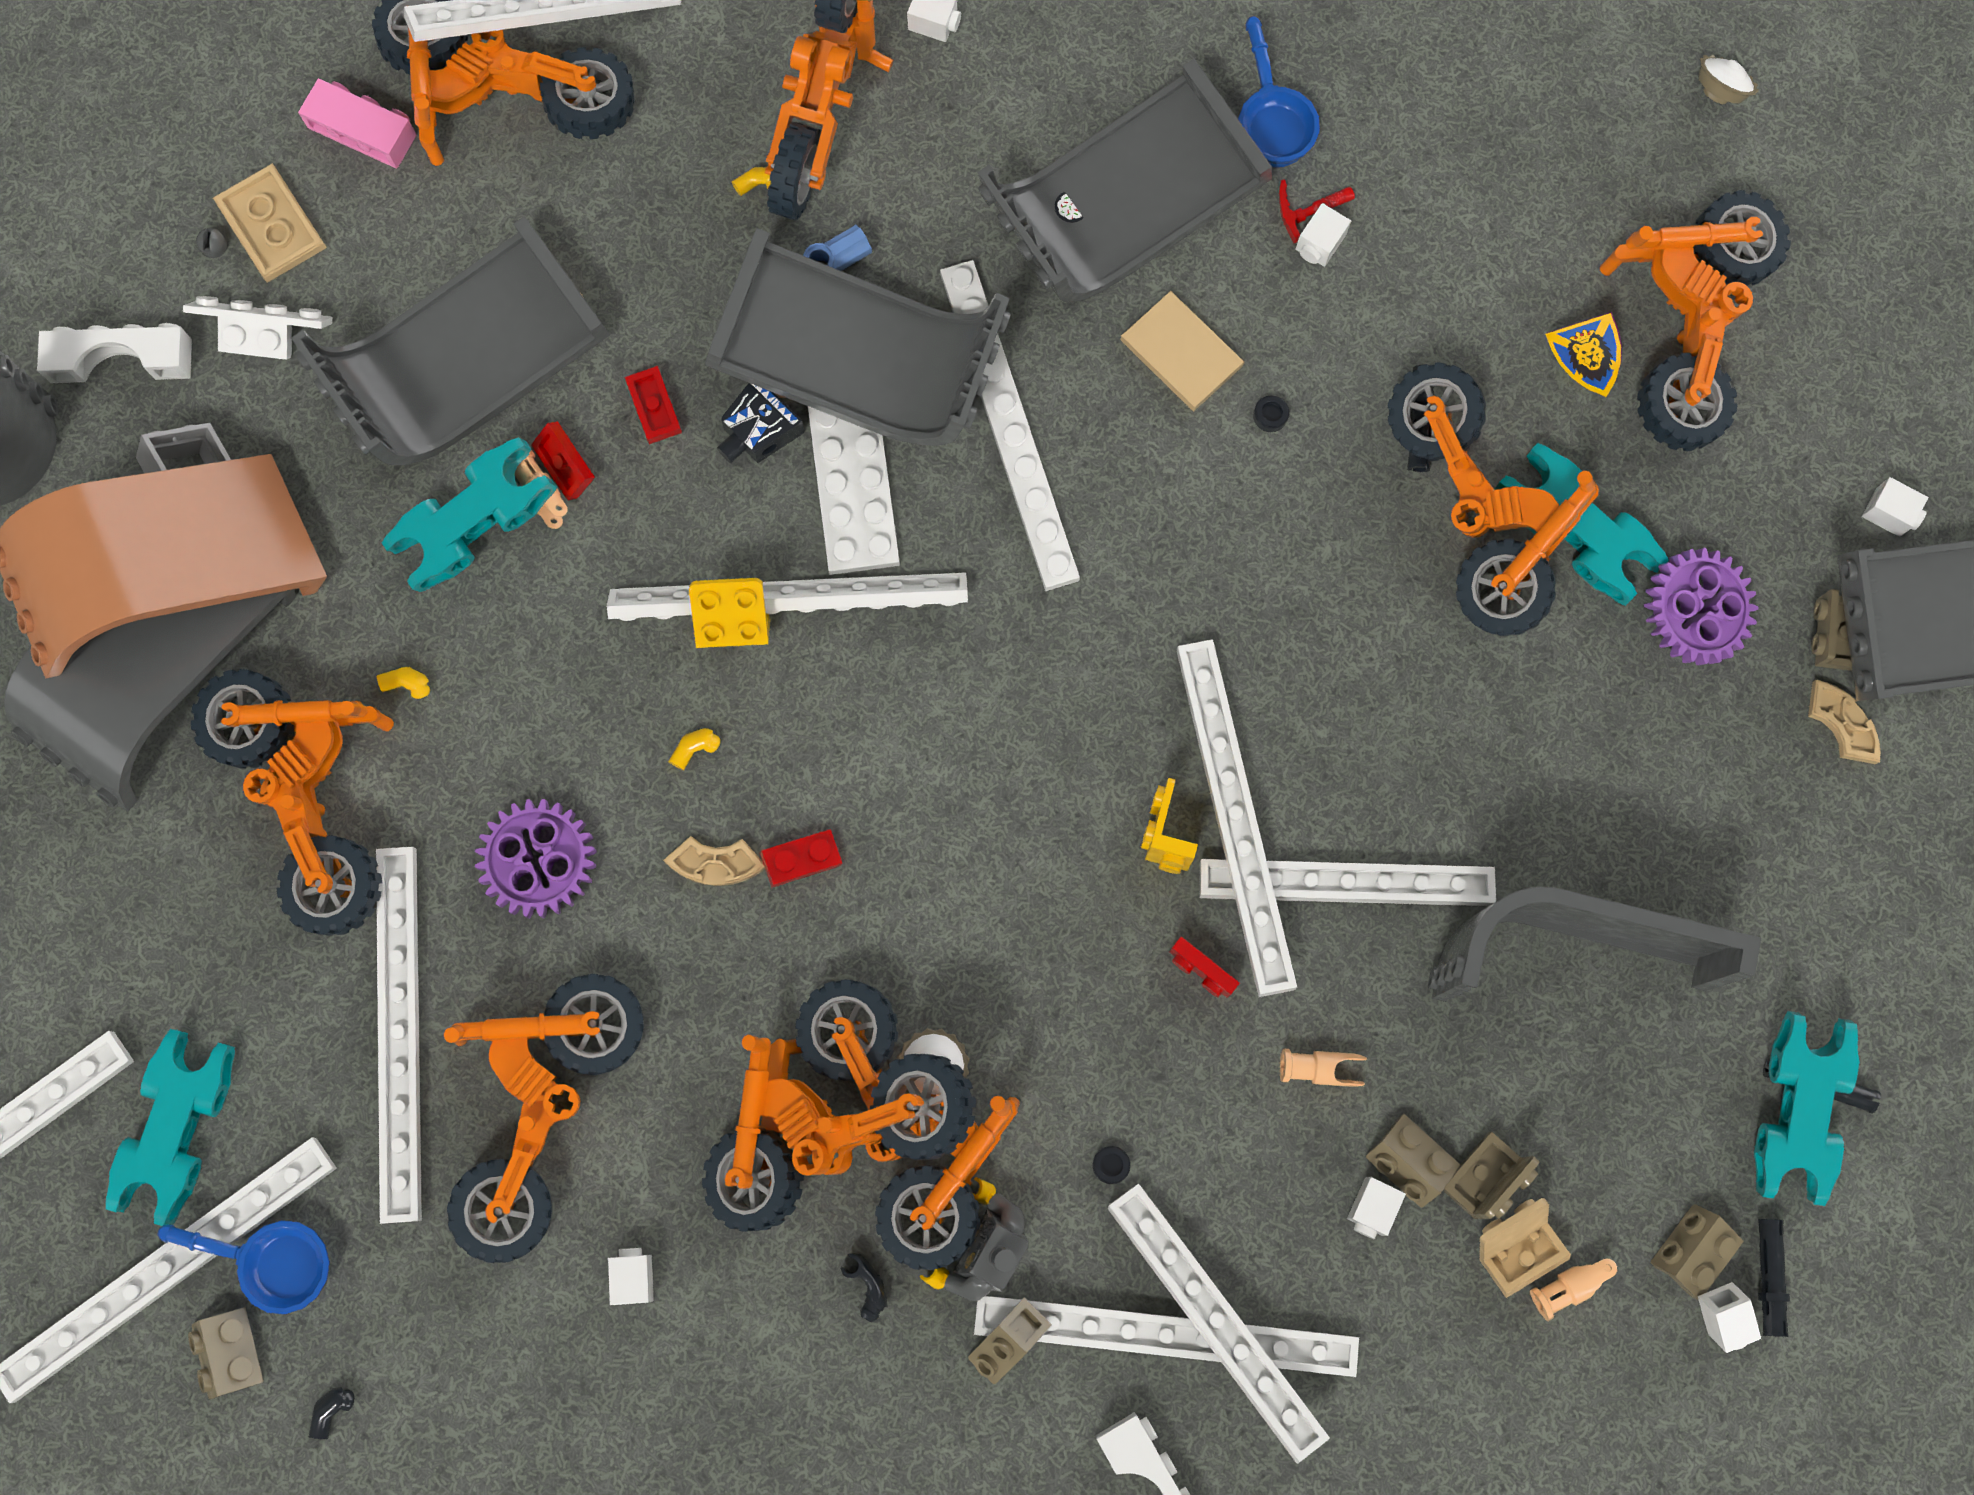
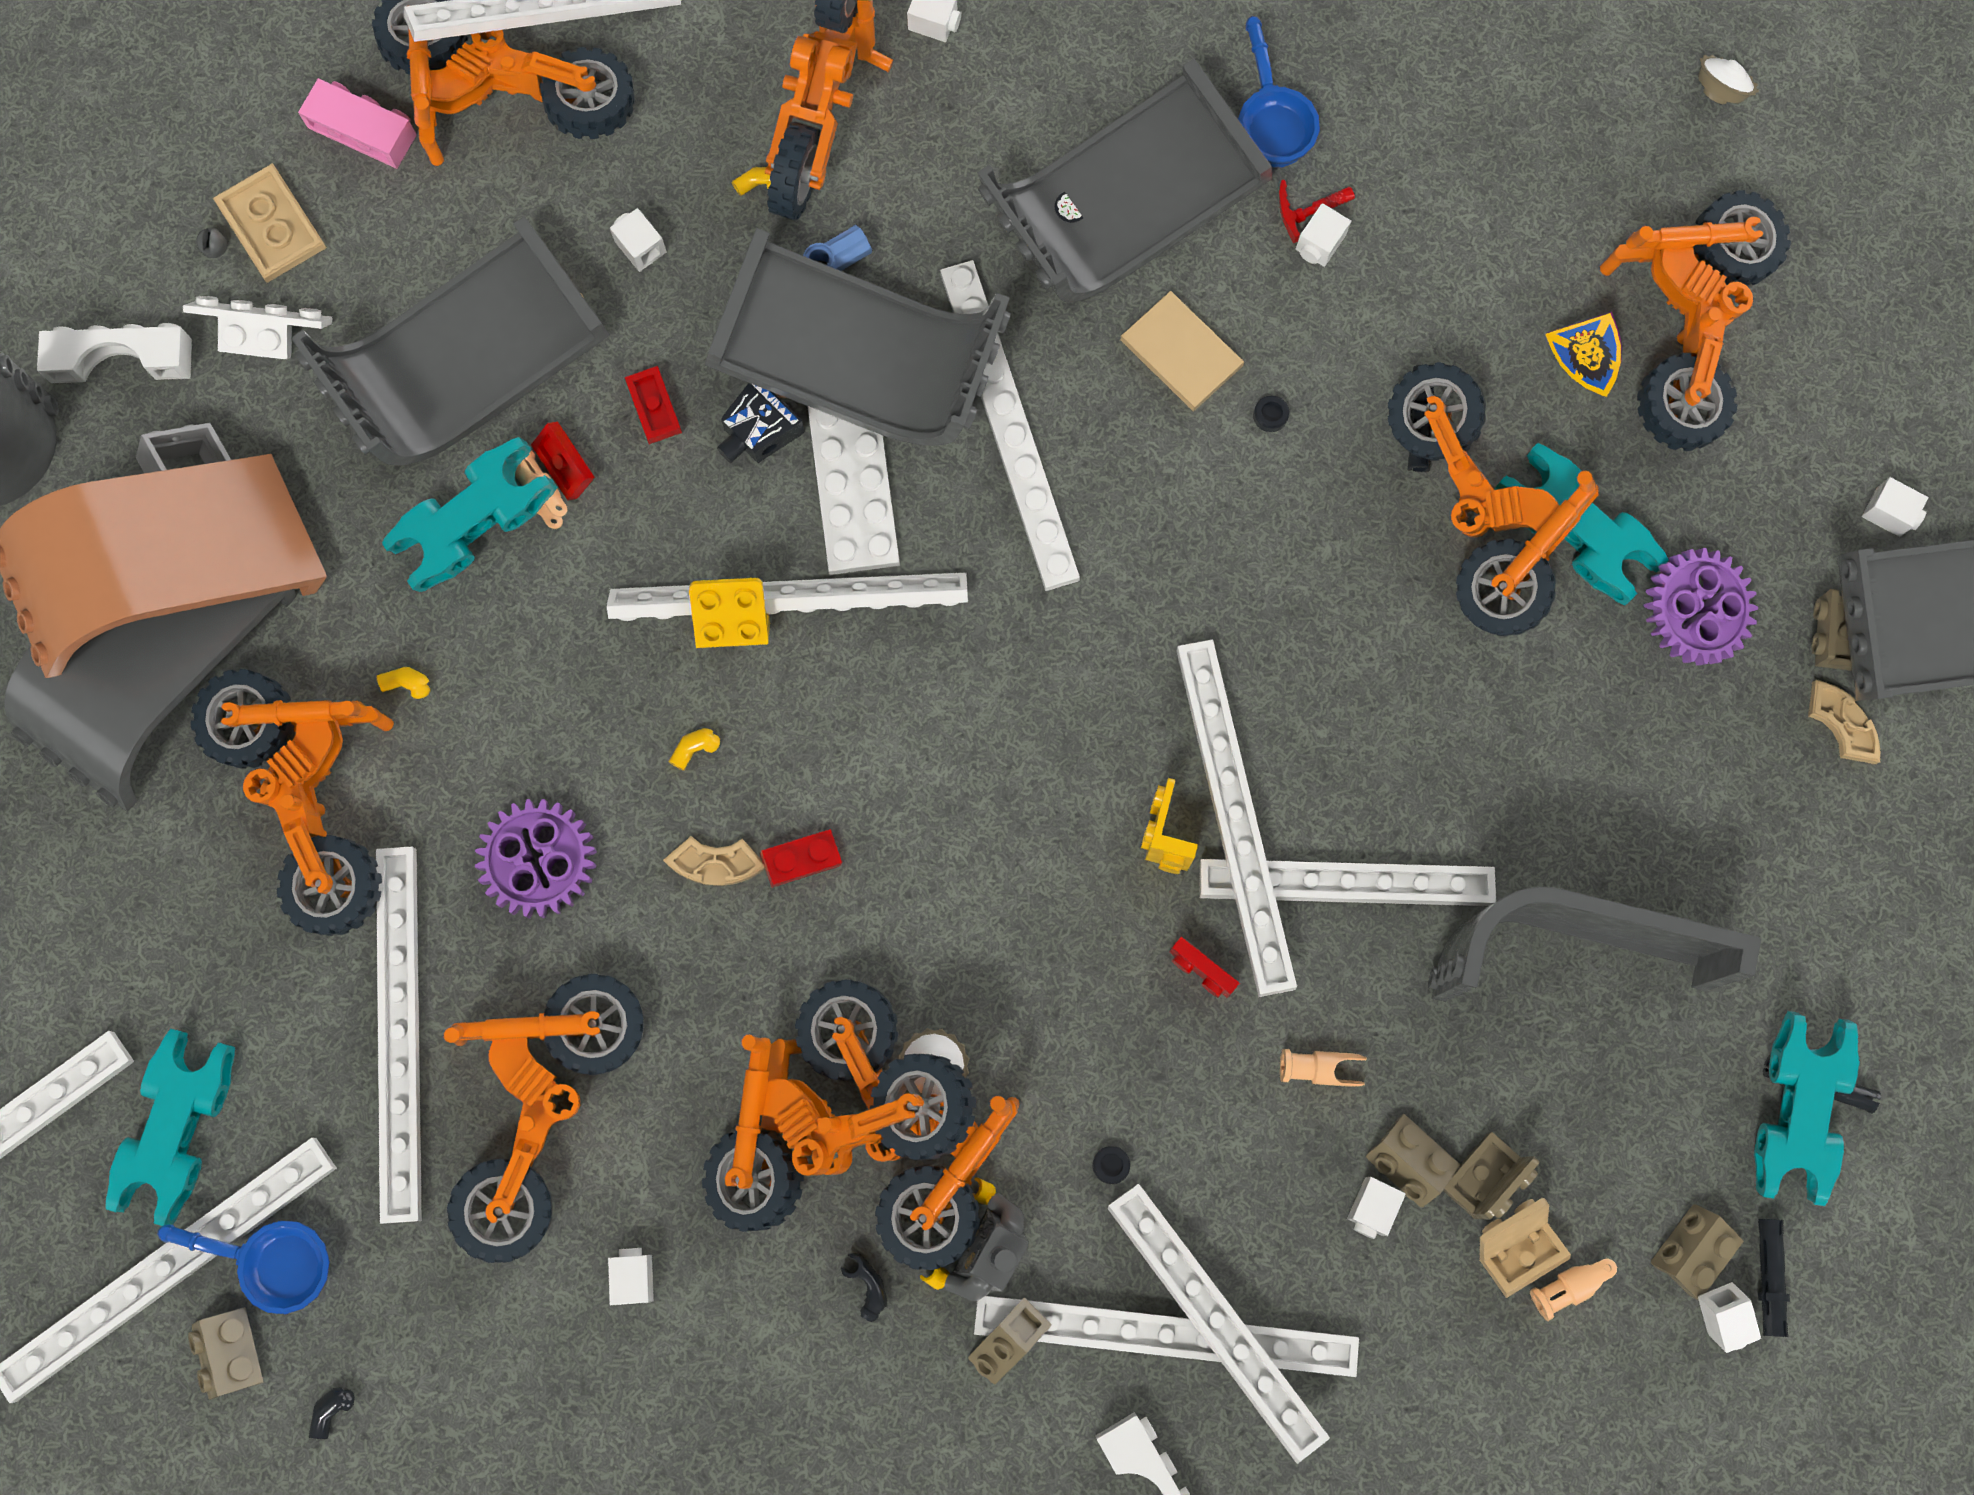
(637, 239): none -> white brick

